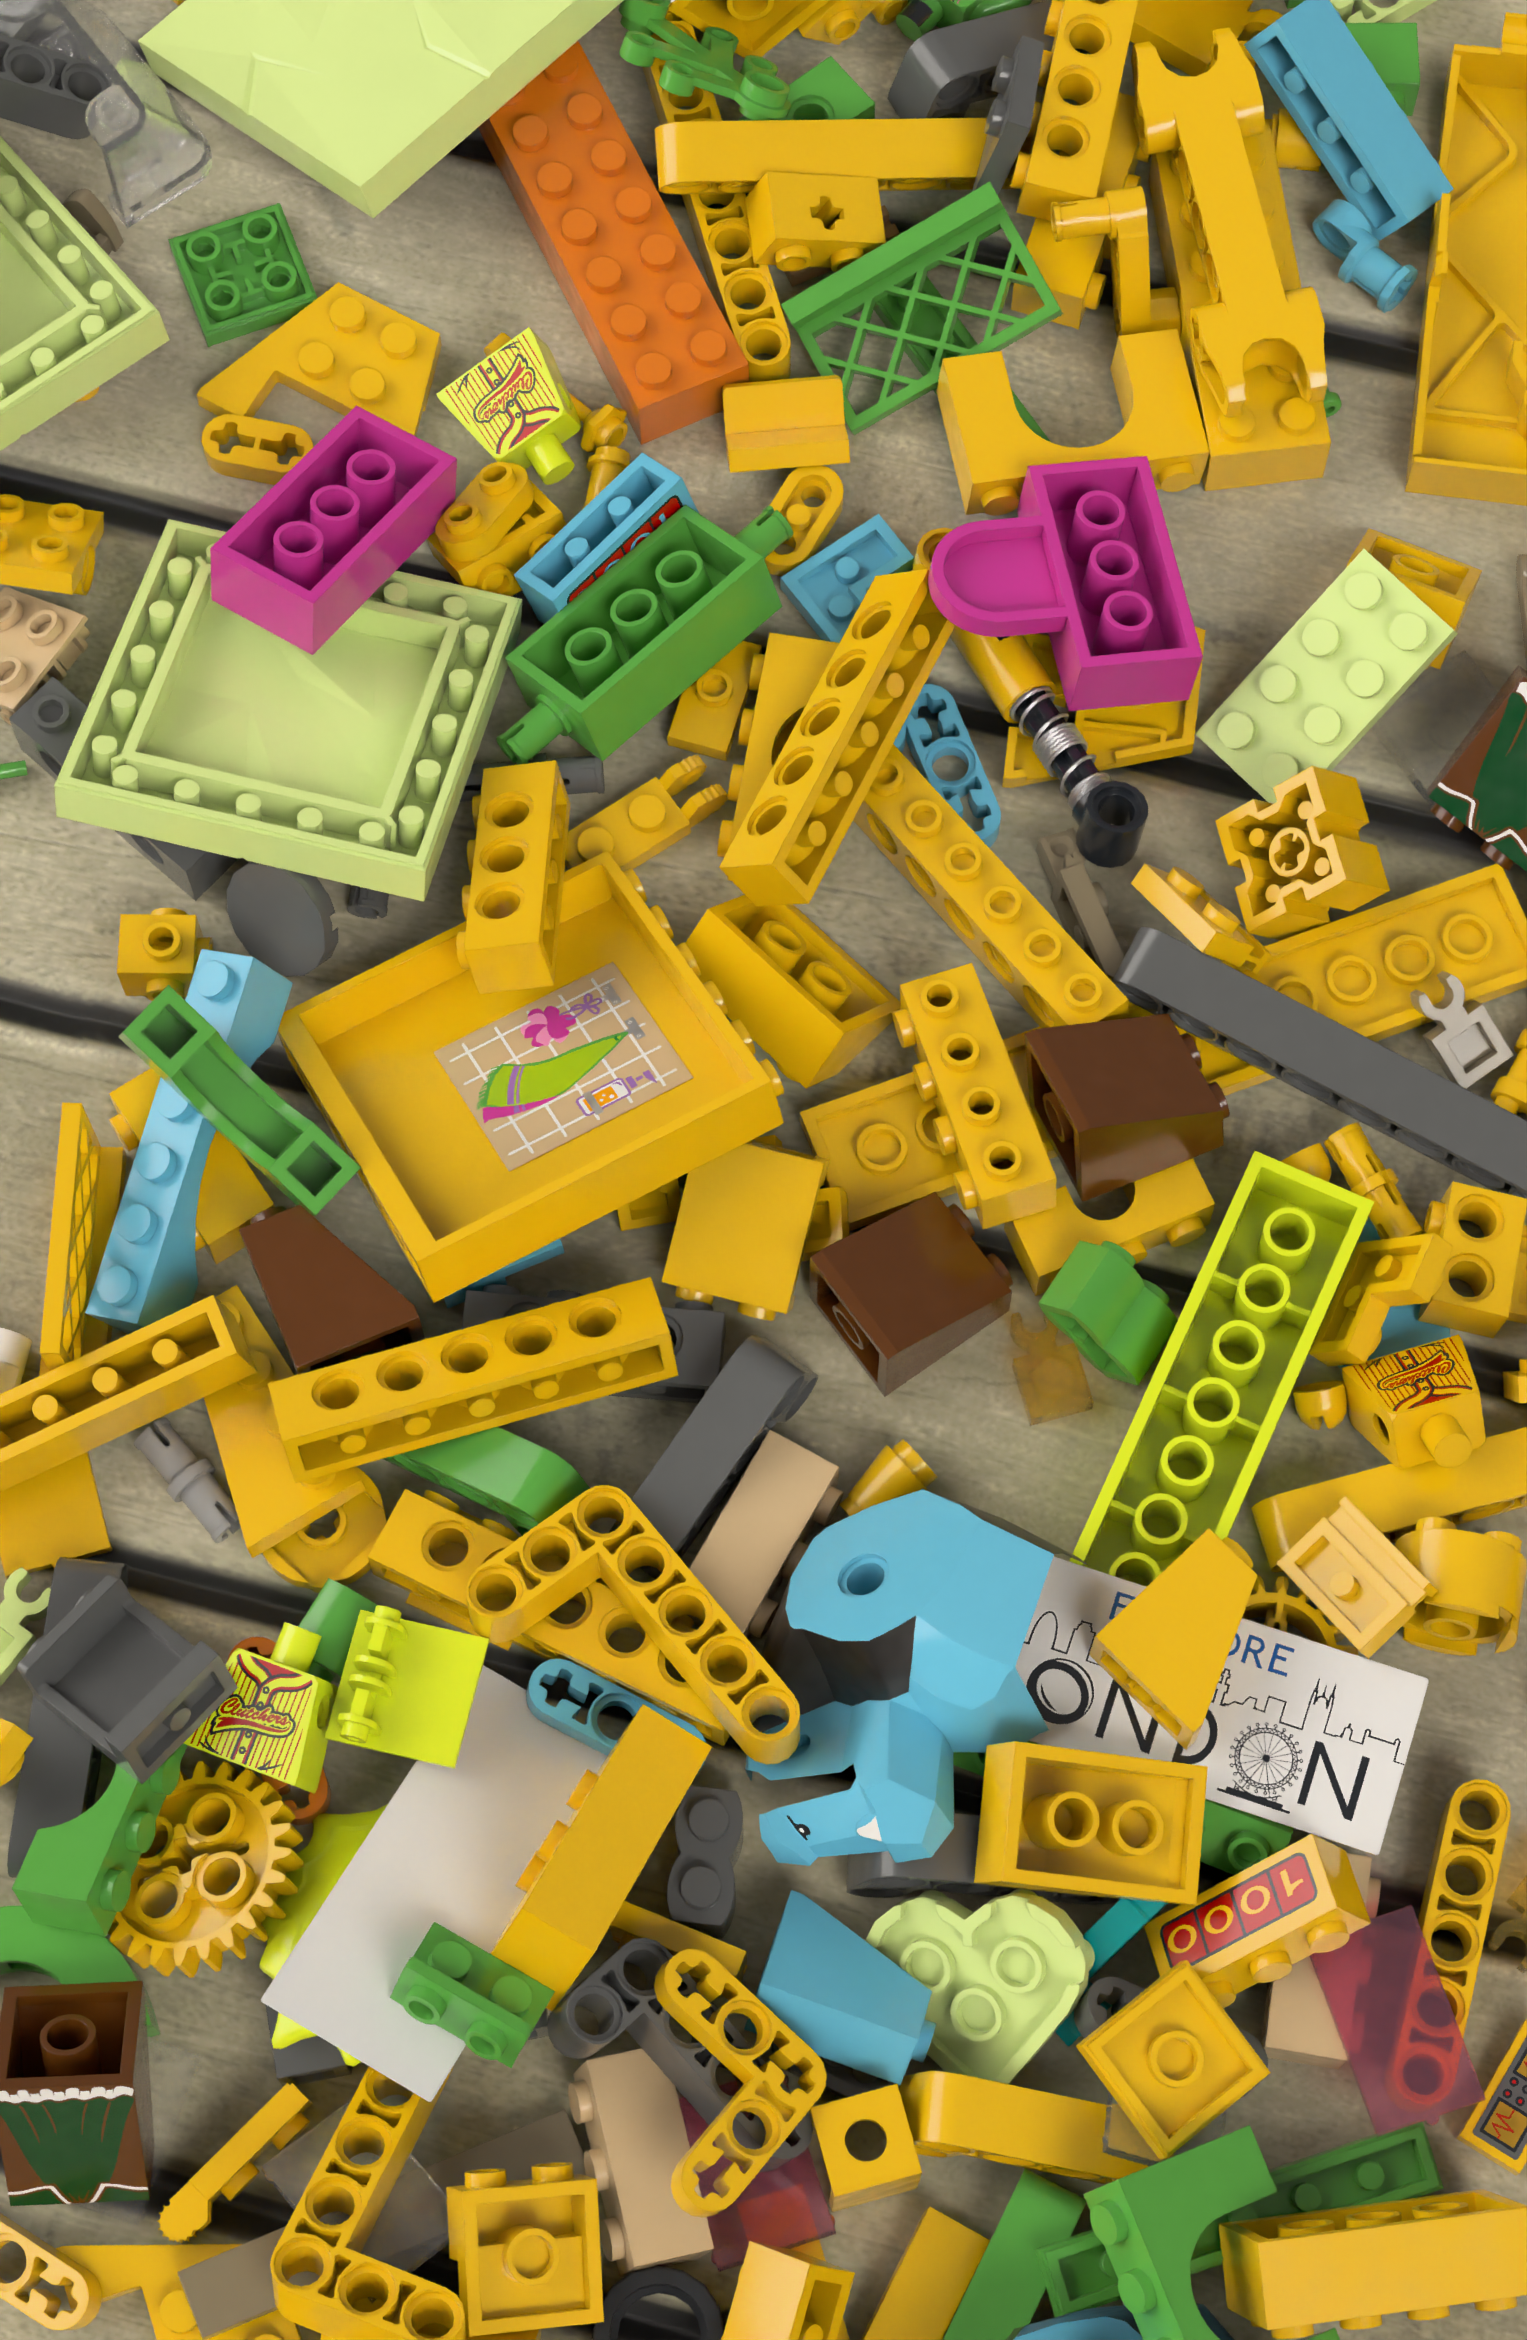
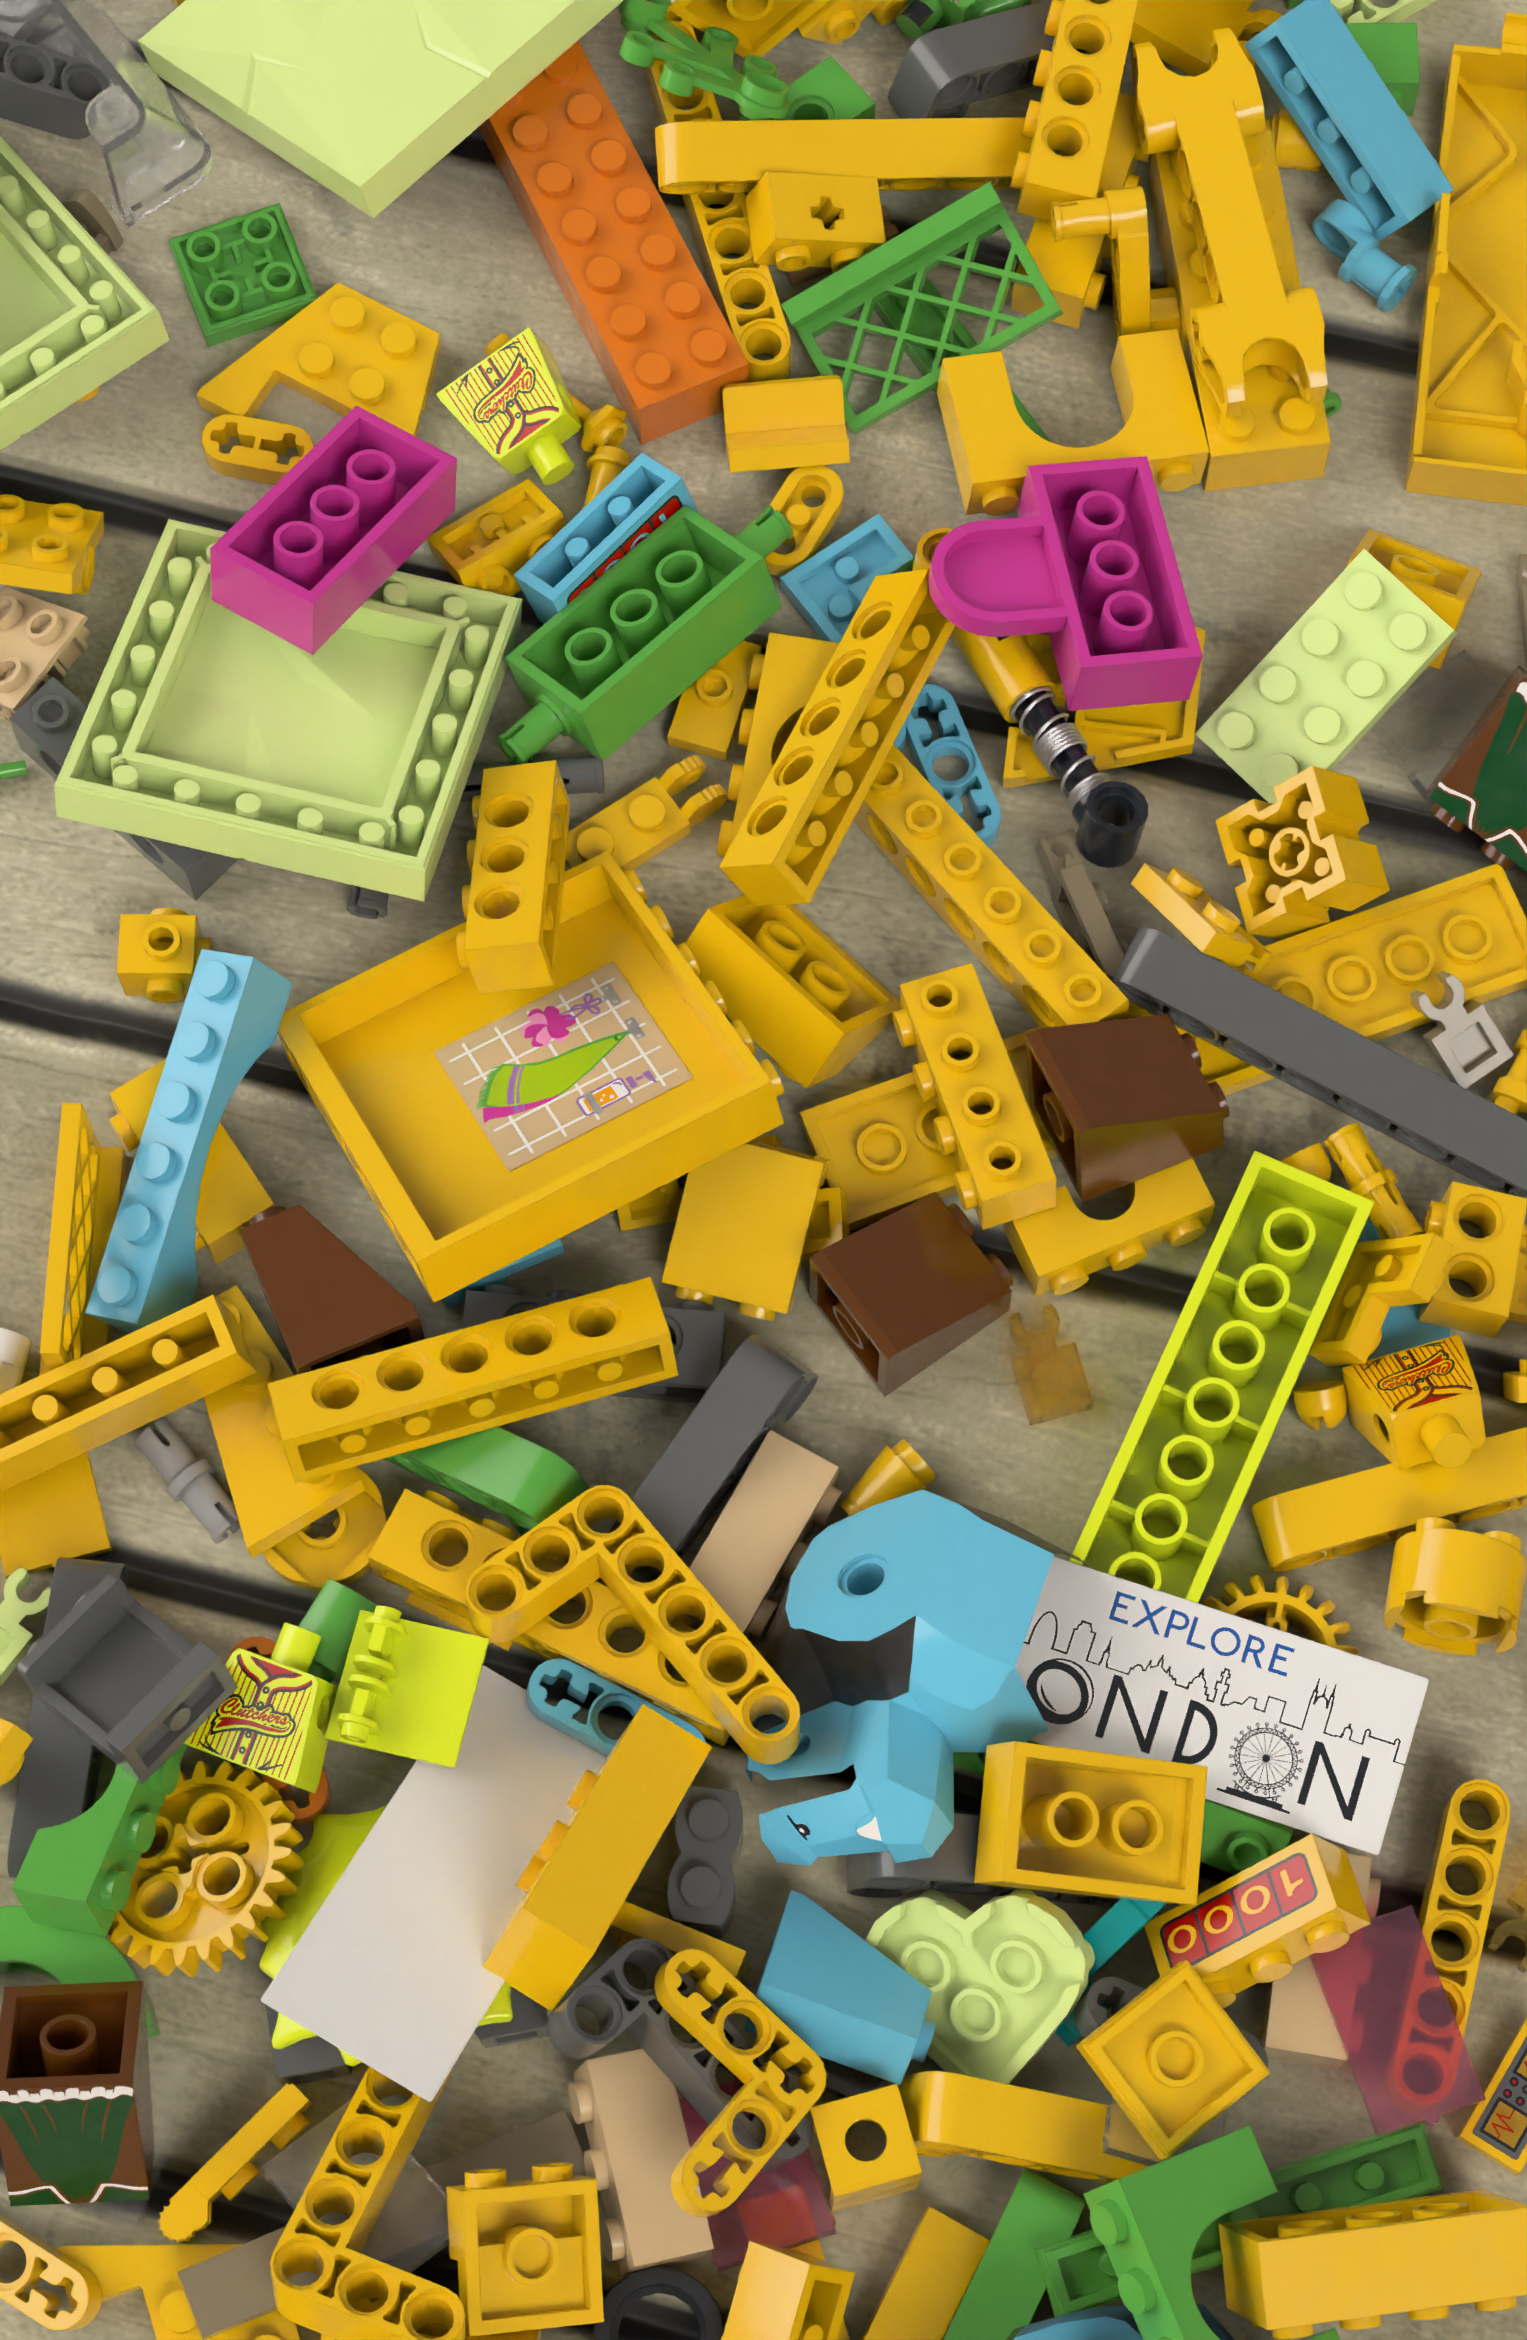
(238, 1103): bright green arch -> none
(282, 918): dark grey tile -> none
(471, 1995): bright green bracket -> none
(485, 511): yellow plate -> none
(1010, 112): dark grey wing -> none
(1109, 1310): bright green brick -> none
(1178, 1634): yellow slope -> none
(1356, 1577): yellow plate -> none

